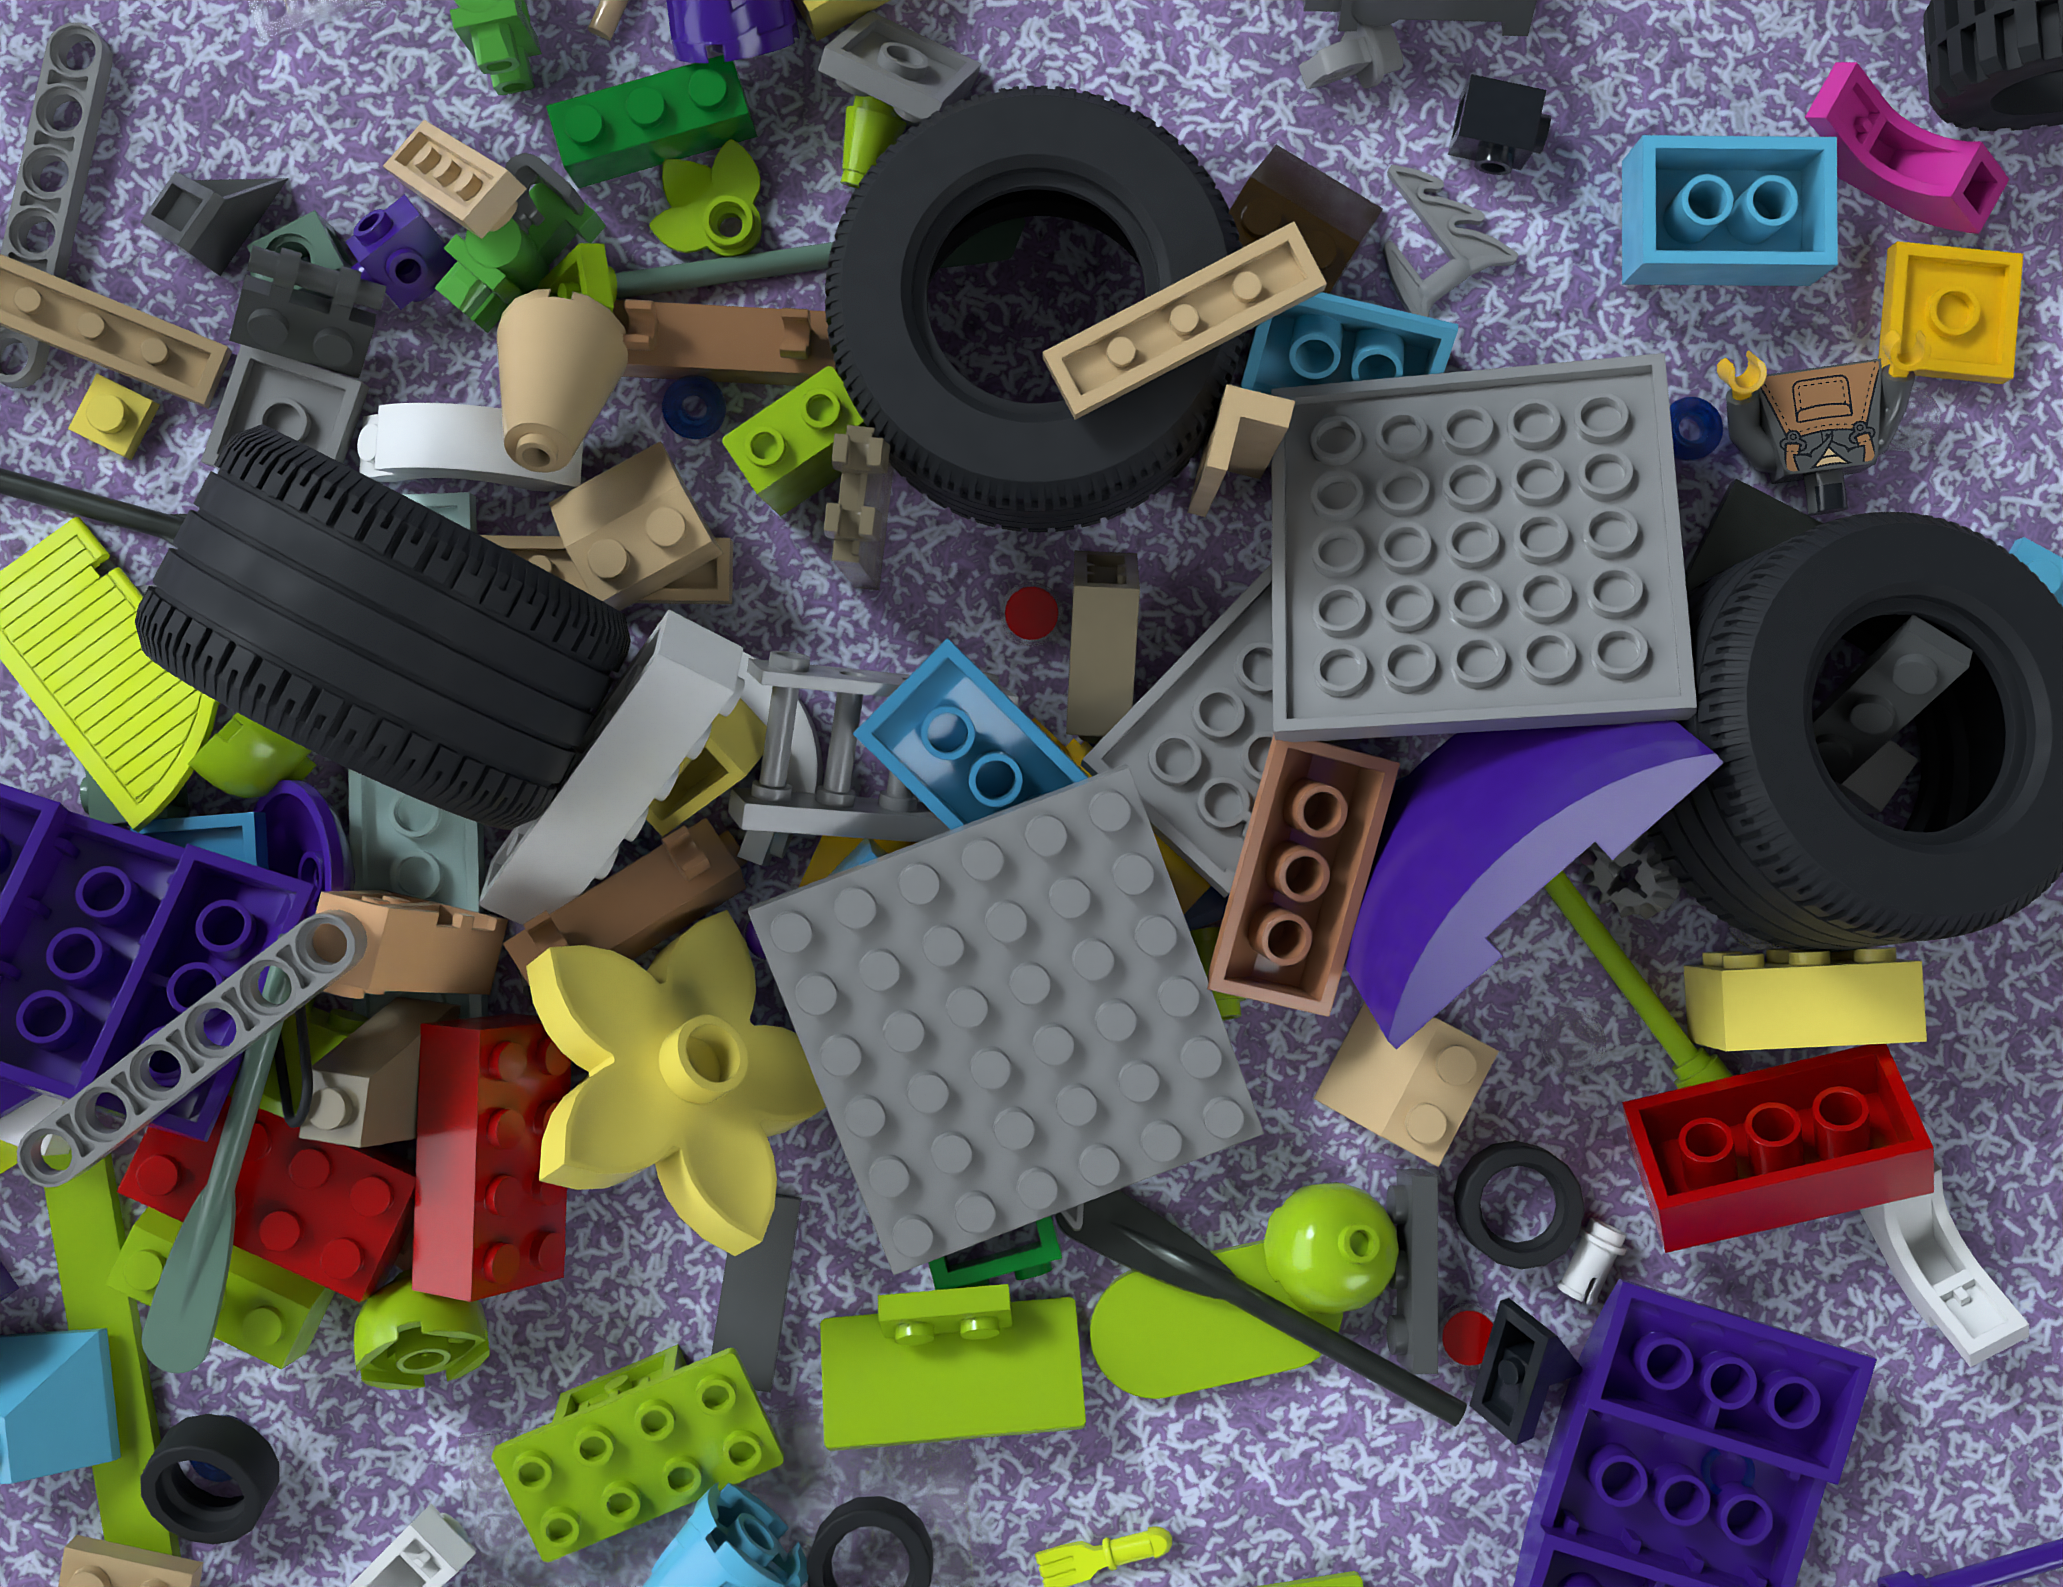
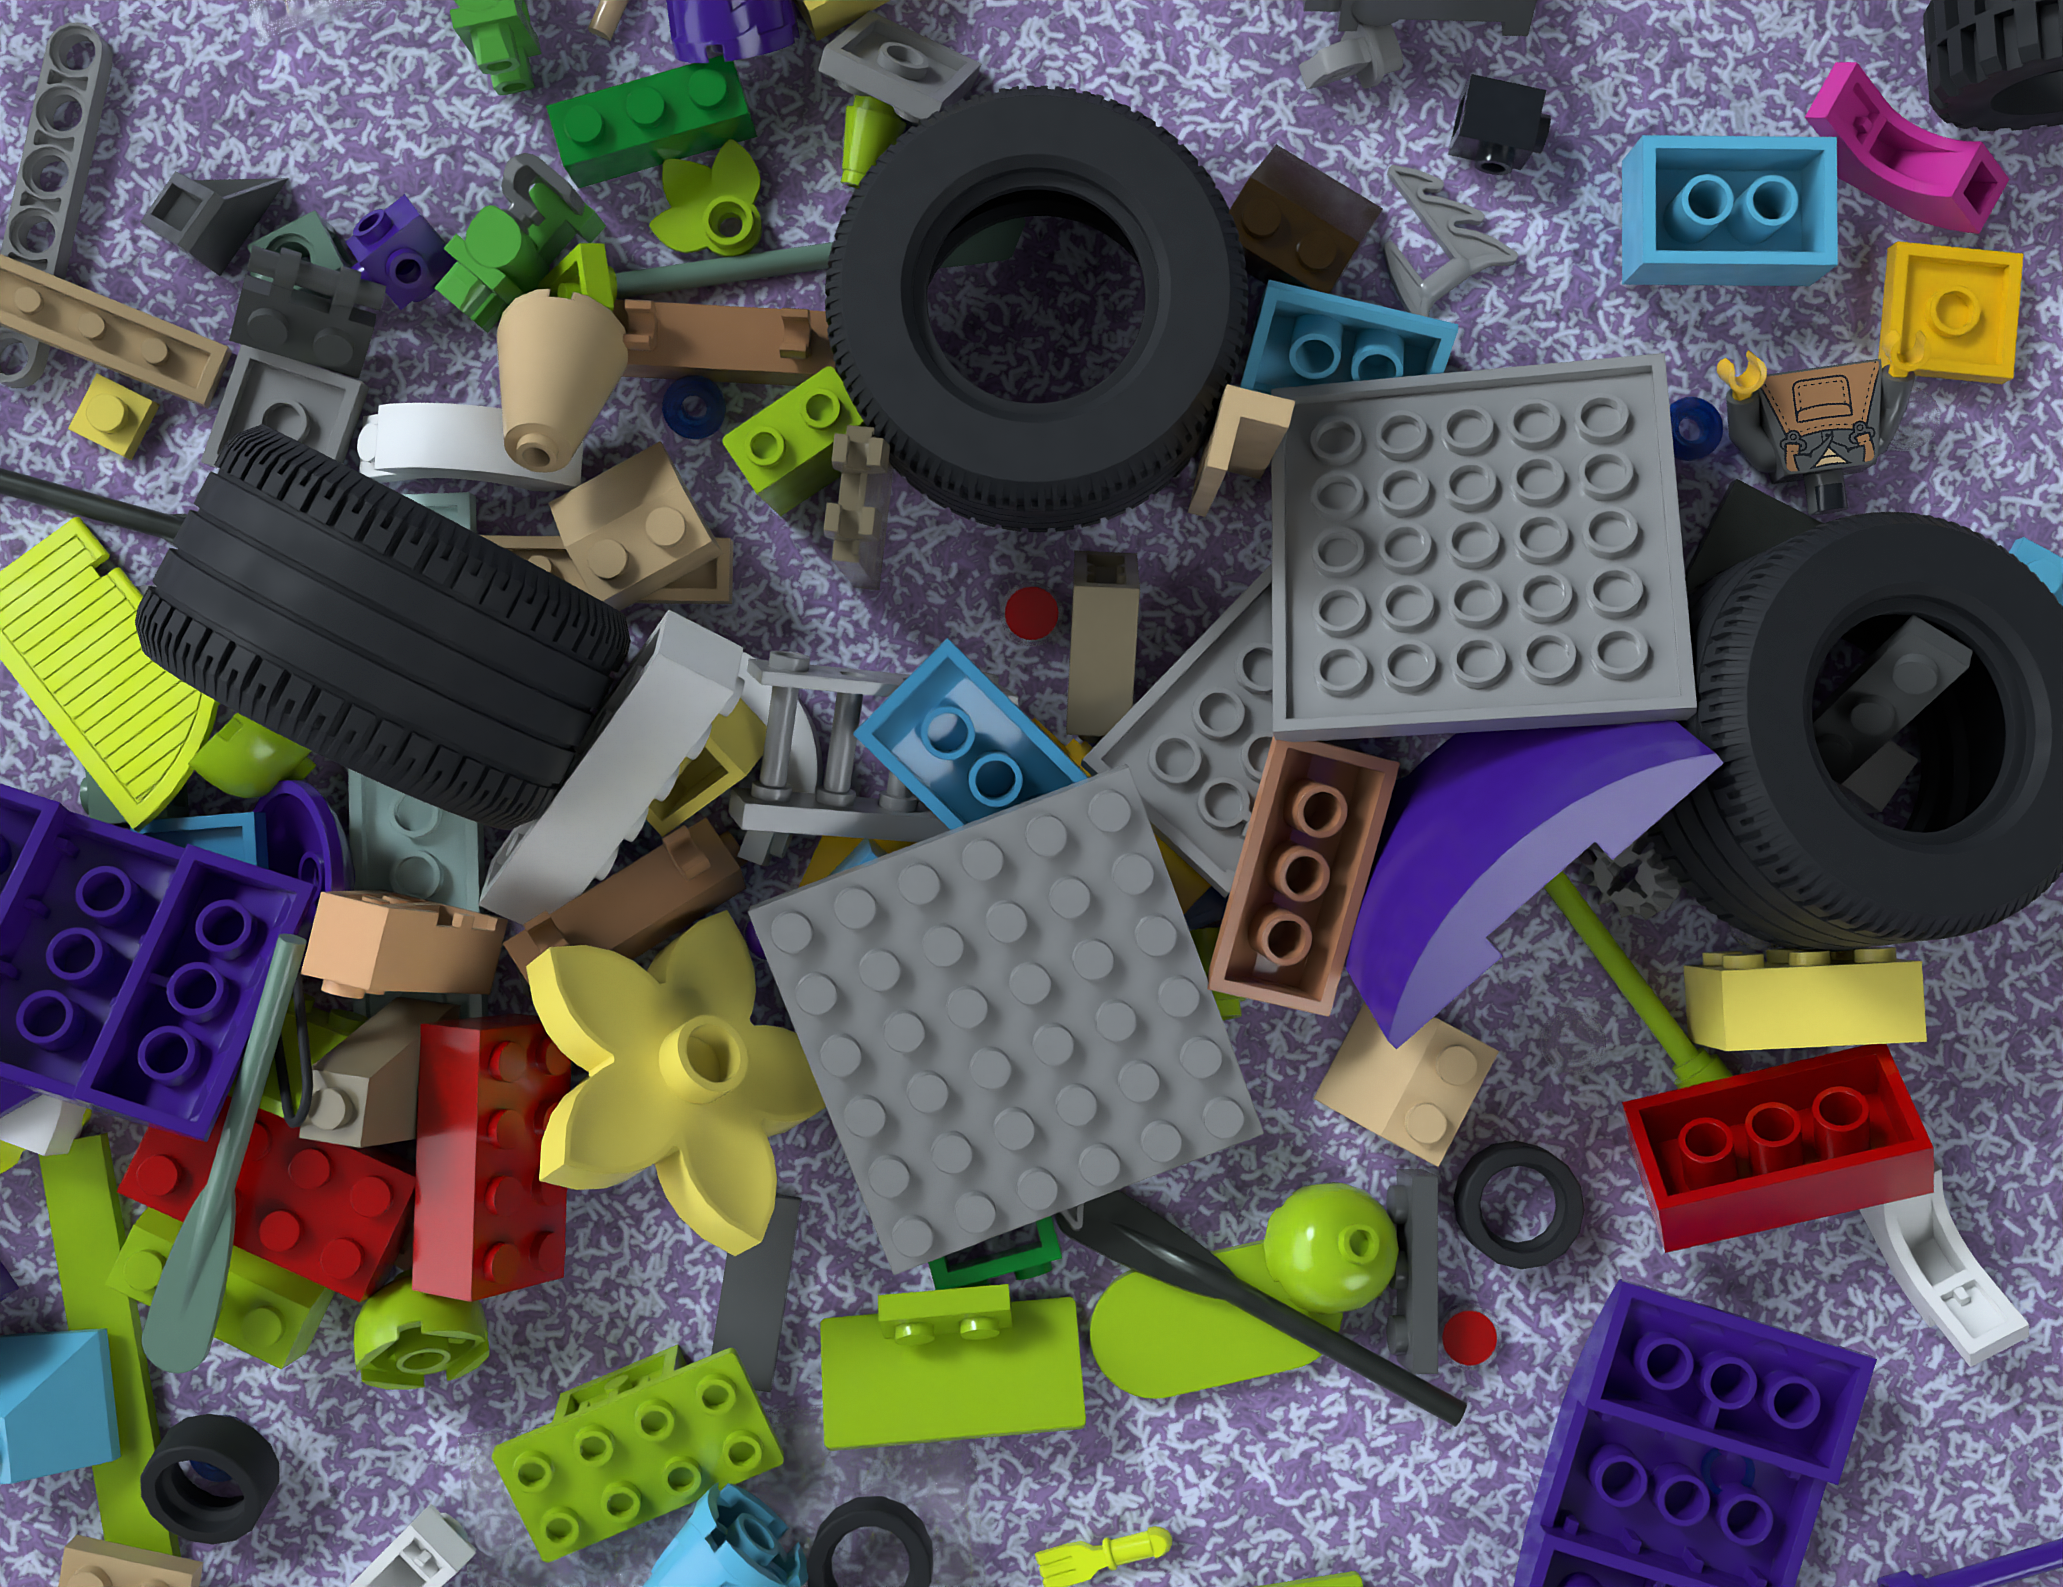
(189, 1044): light grey beam -> none
(456, 179): tan plate -> none
(1184, 320): tan plate -> none
(1517, 1372): black slope -> none
(1592, 1261): white pin -> none

